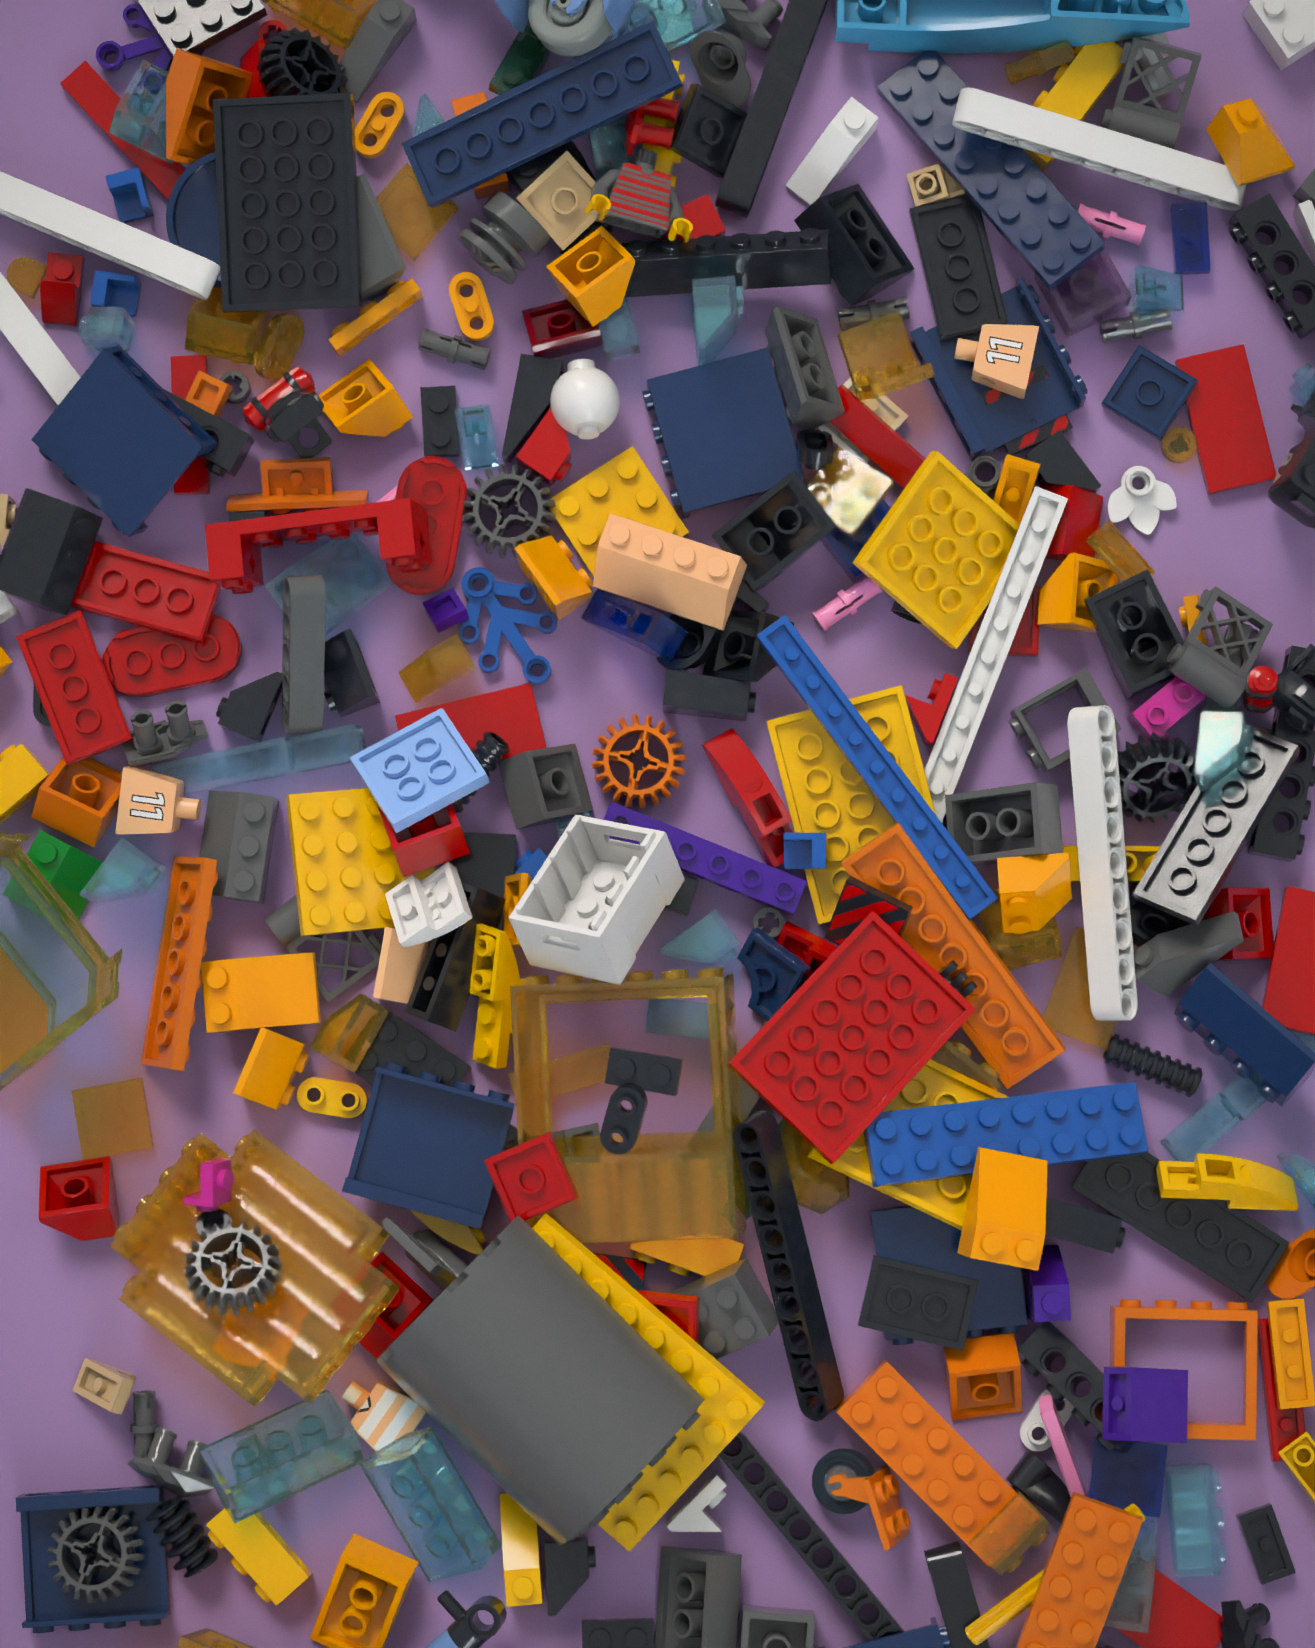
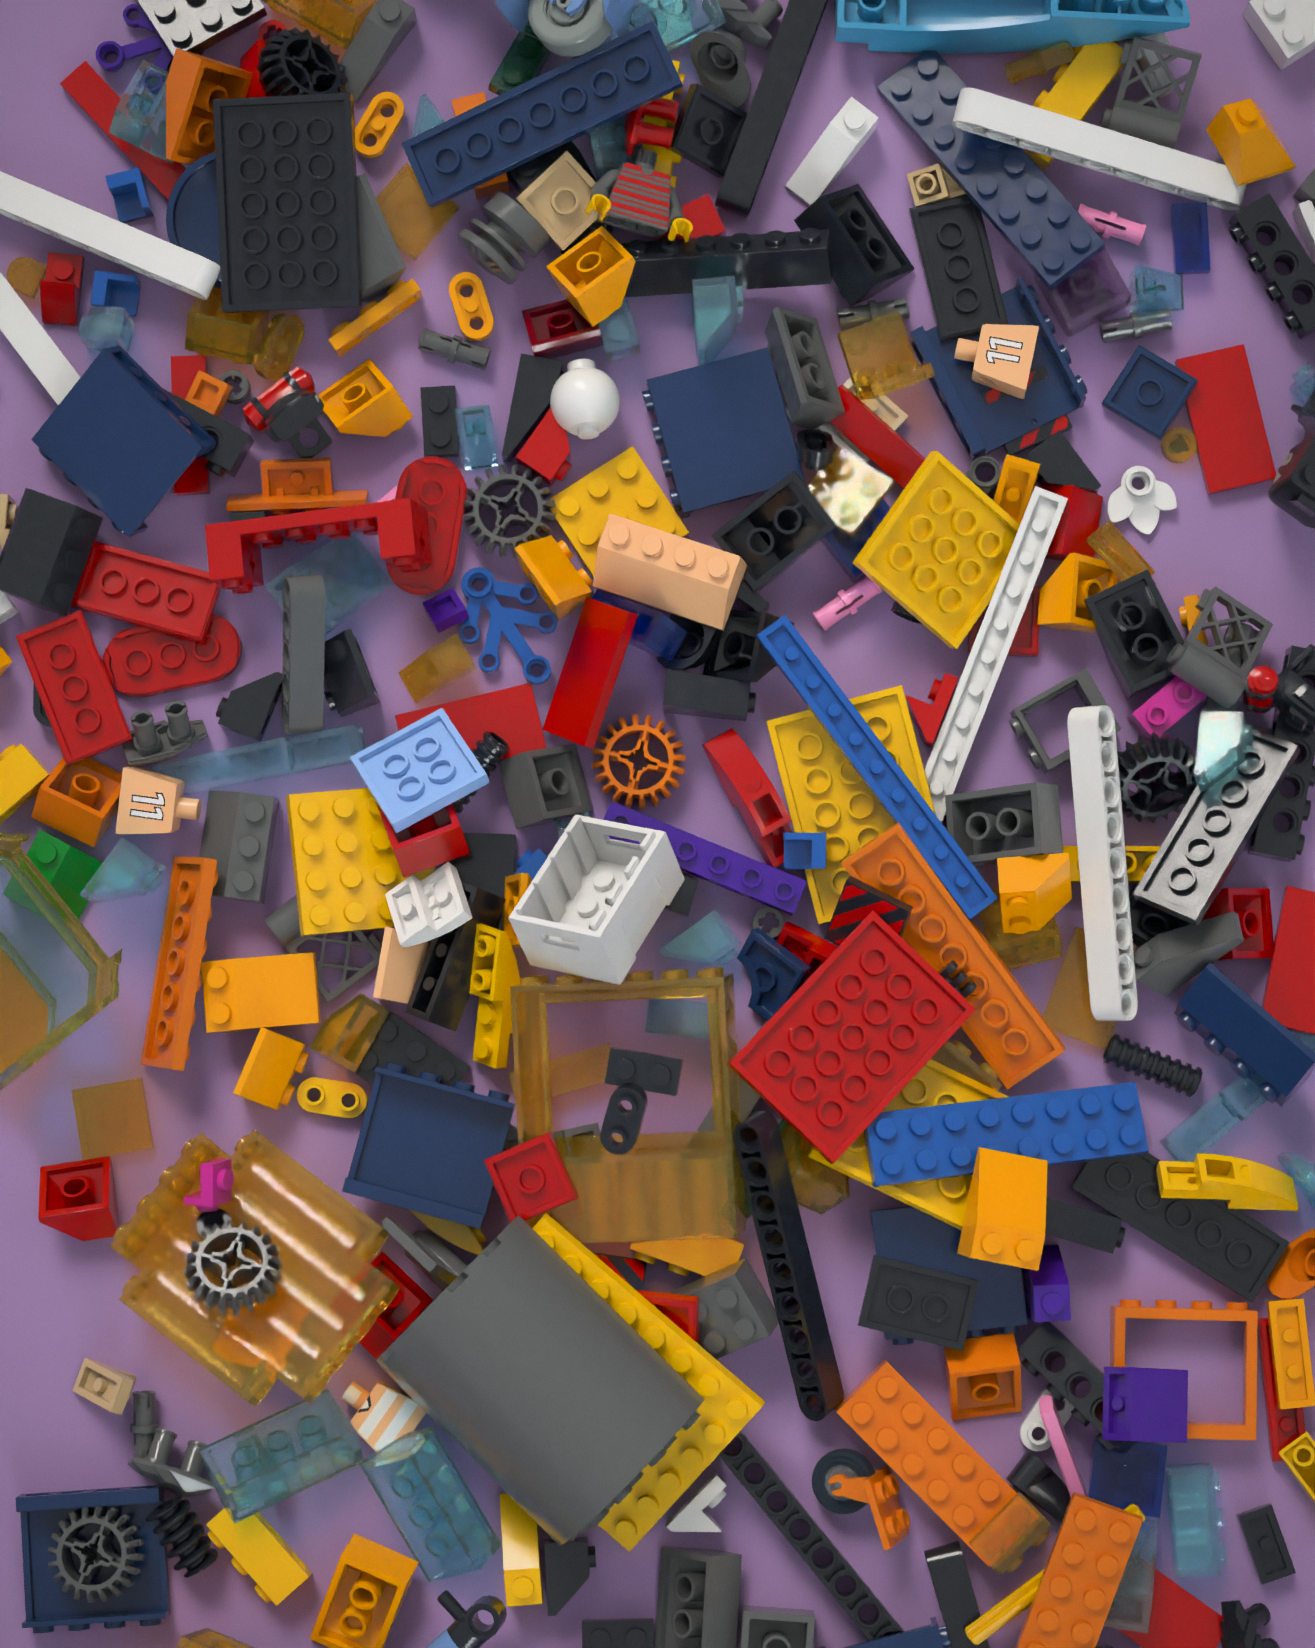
(590, 672): none -> red tile

